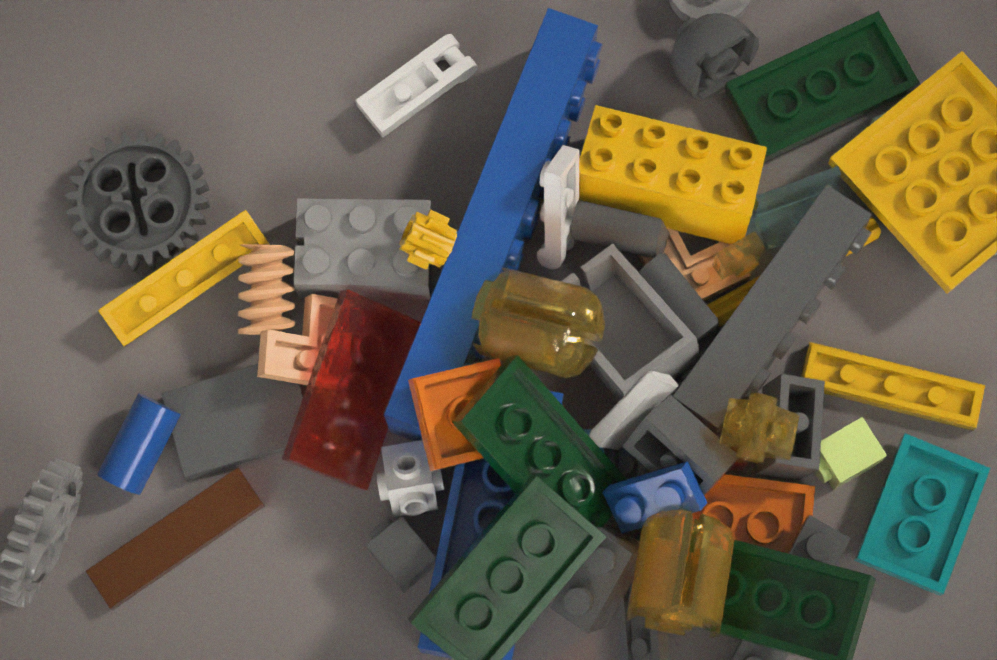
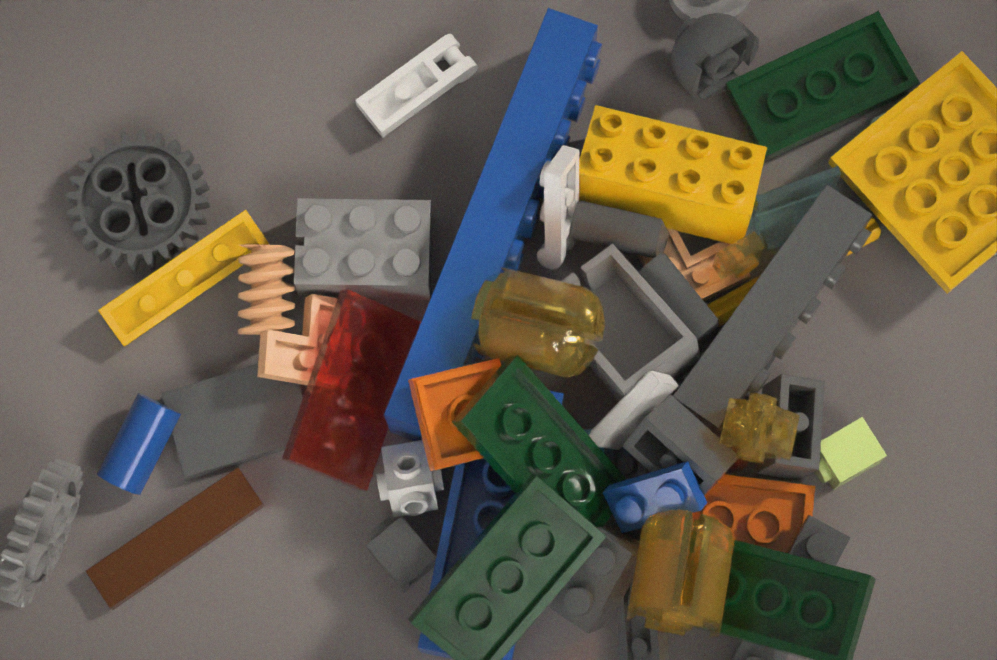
(428, 239): yellow gear -> none
(894, 386): yellow tile -> none
(922, 514): teal plate -> none

